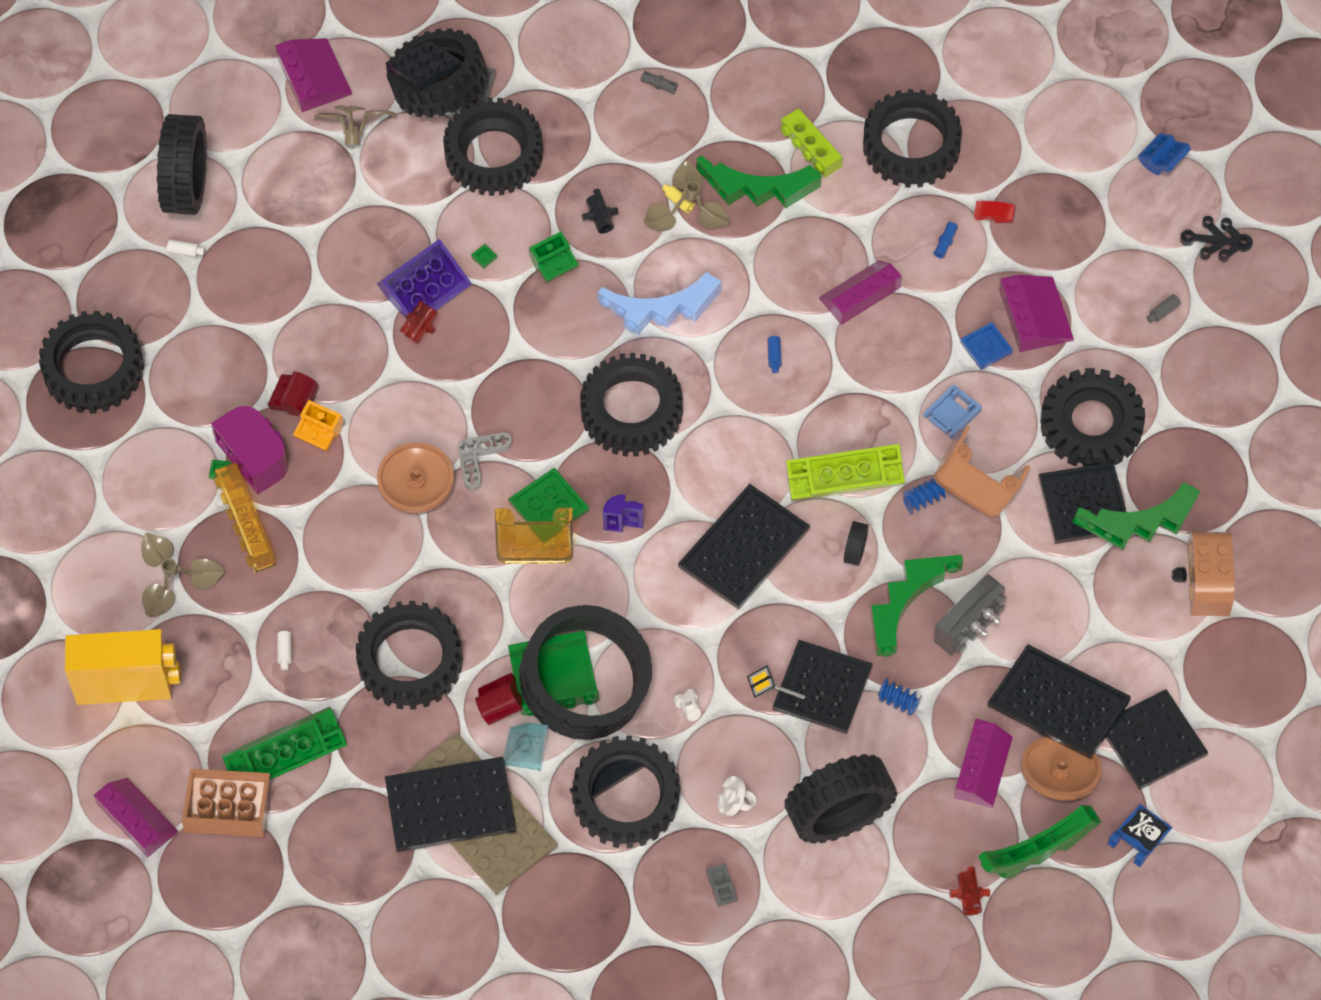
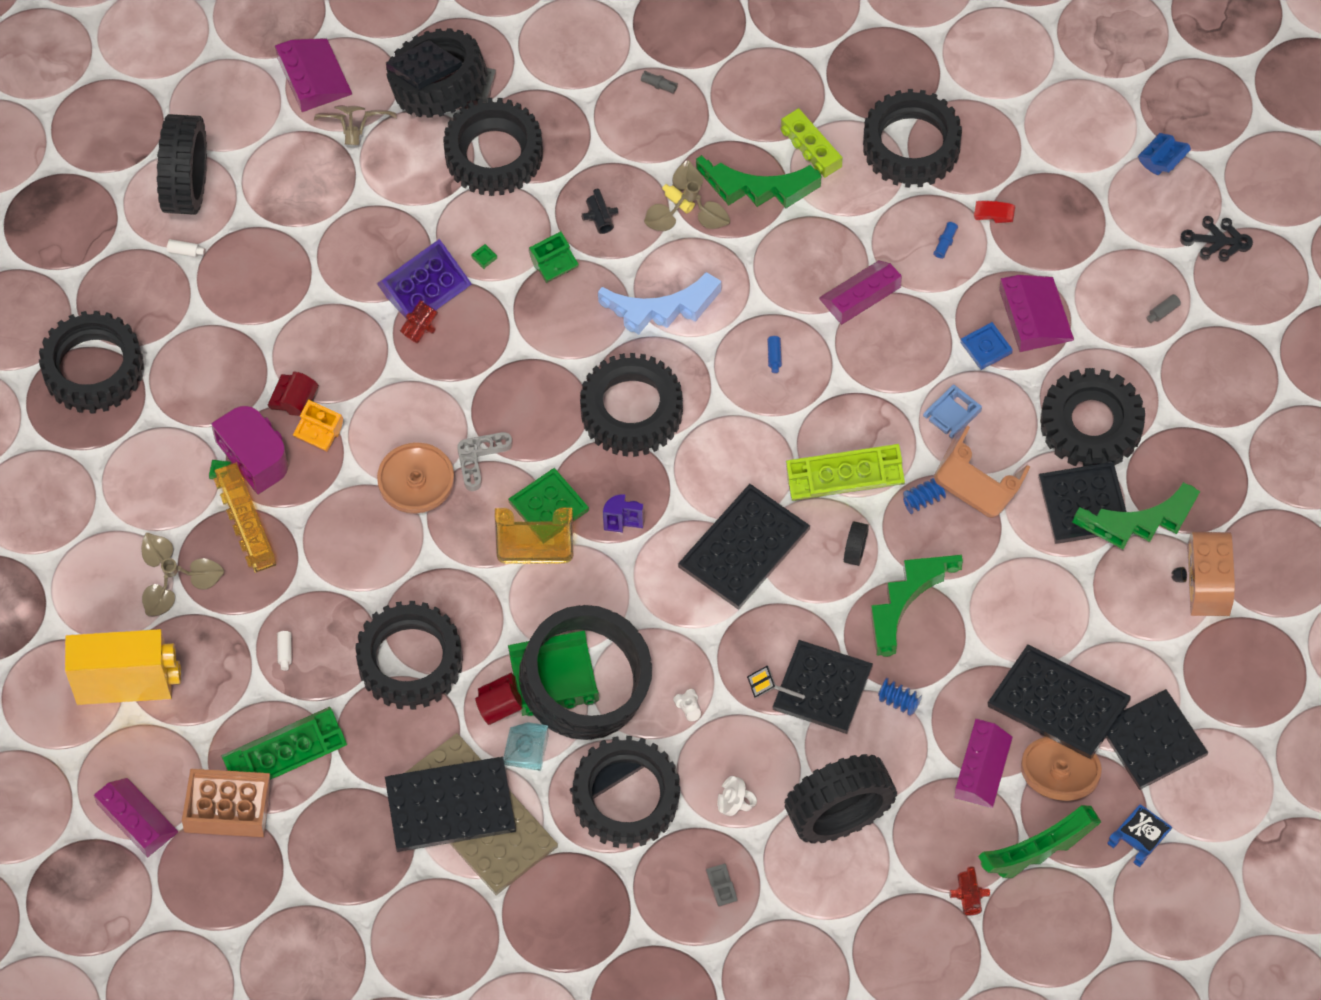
(968, 616): dark grey piece -> none

